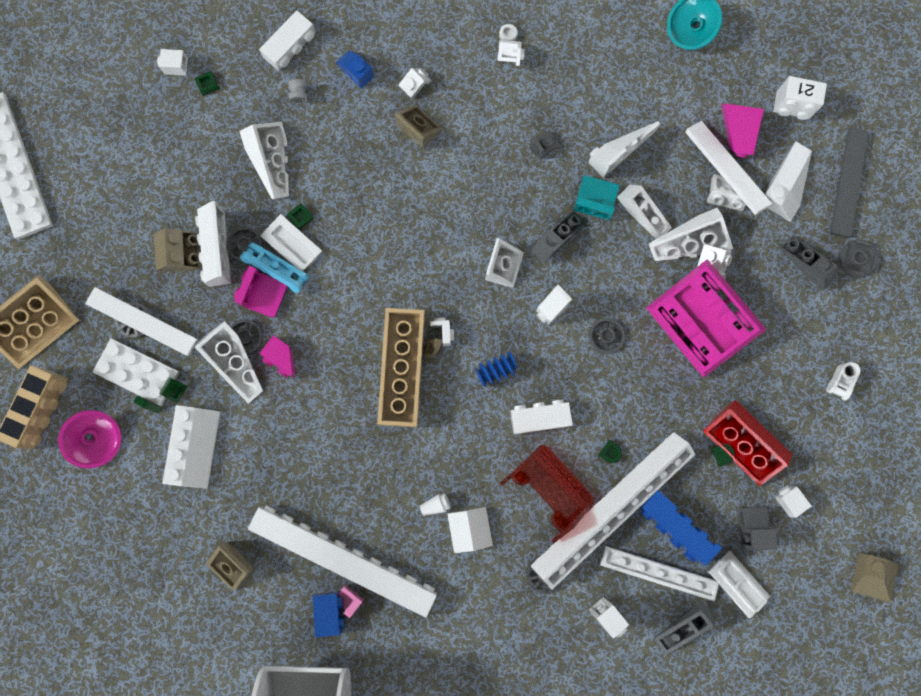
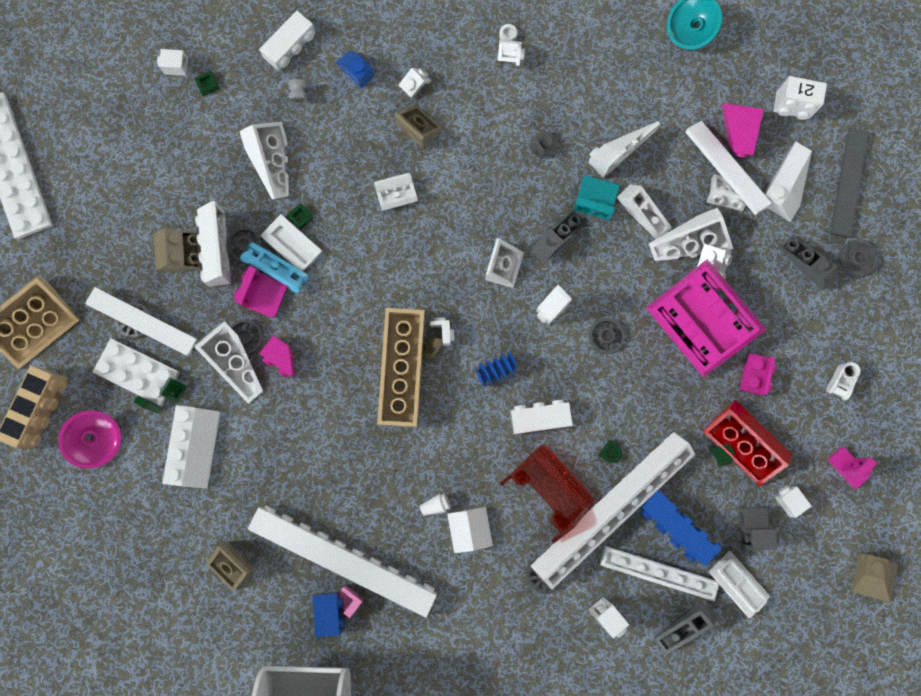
(395, 191): none -> white bracket
(757, 374): none -> dark pink bracket
(853, 469): none -> dark pink bracket

